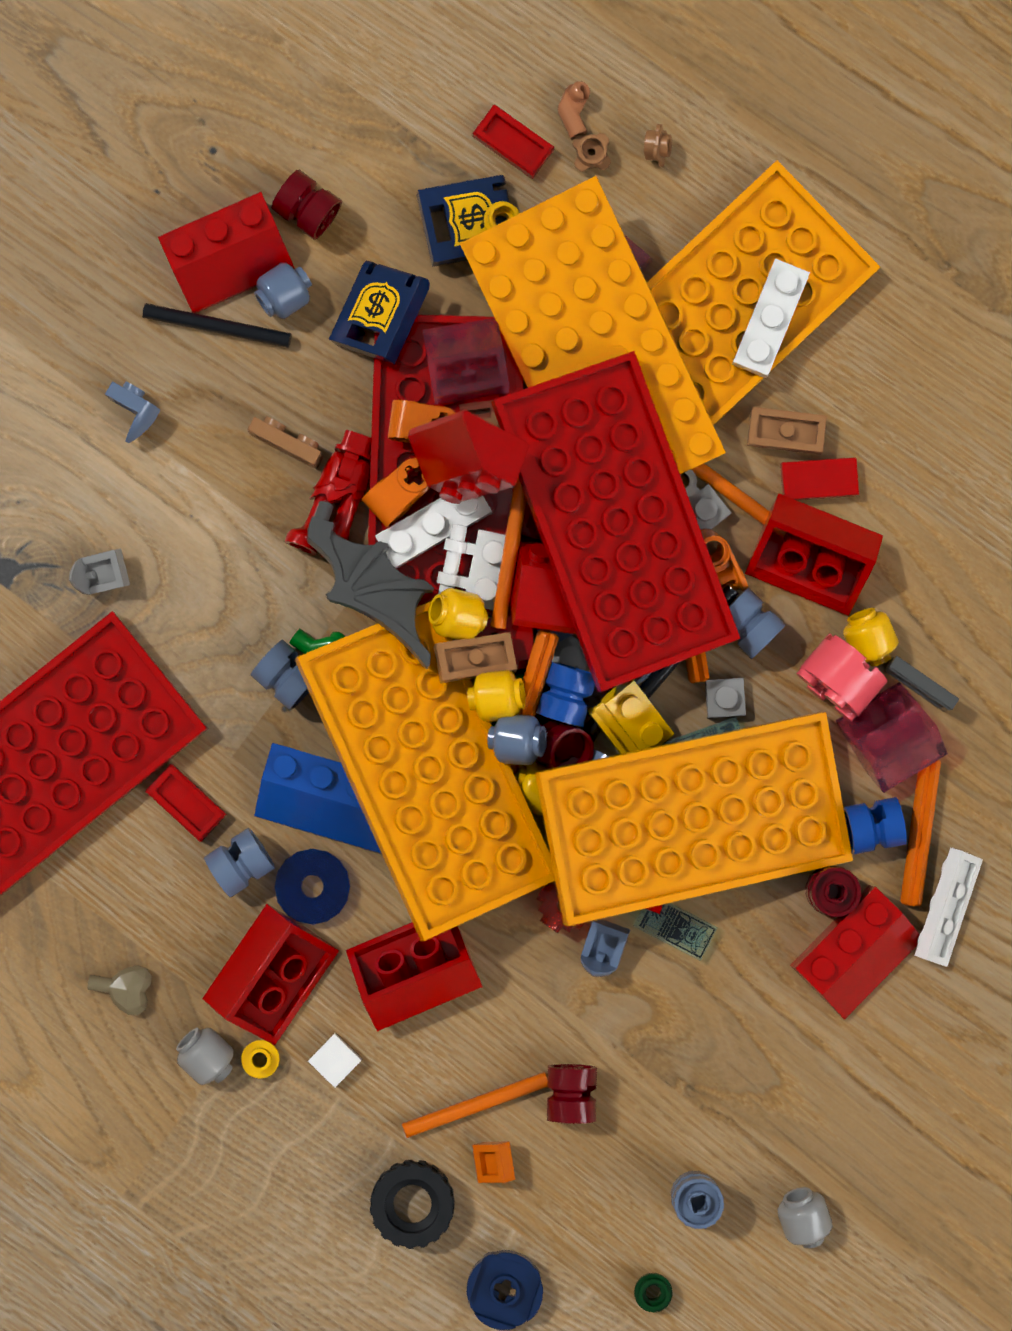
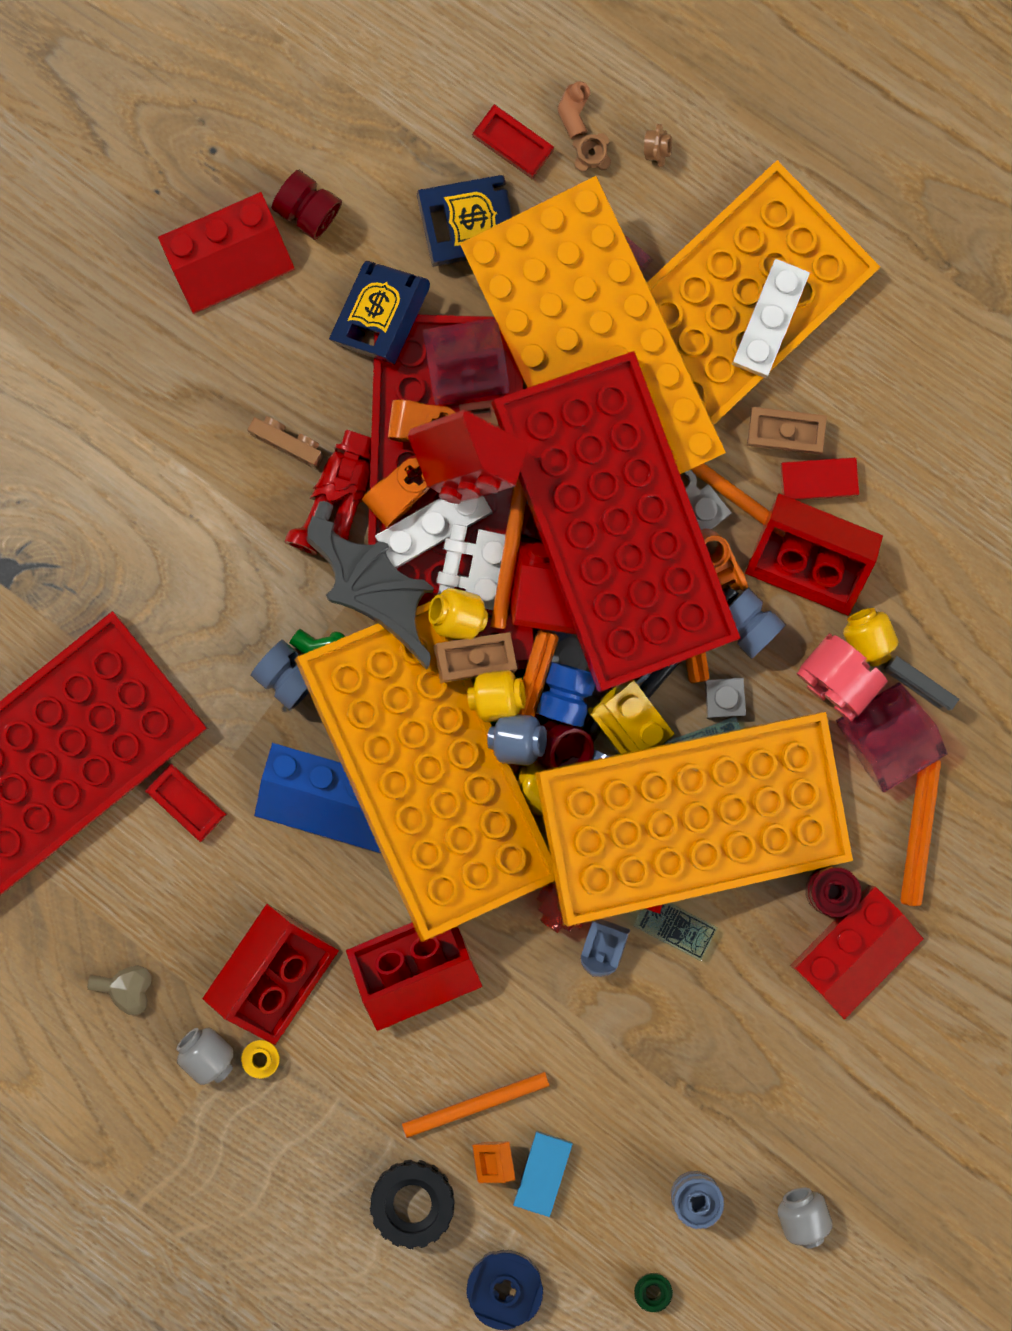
(99, 572): light grey plate -> none
(131, 398): sand blue plate -> none
(217, 325): black bar -> none
(239, 862): sand blue wheel -> none
(283, 290): sand blue head -> none
(294, 900): clear blue tile -> none
(335, 1060): white tile -> none
(499, 209): yellow plate -> none
(542, 1173): none -> dark azure tile
(571, 1093): dark red wheel -> none
(875, 825): blue wheel -> none
(948, 907): white plate -> none

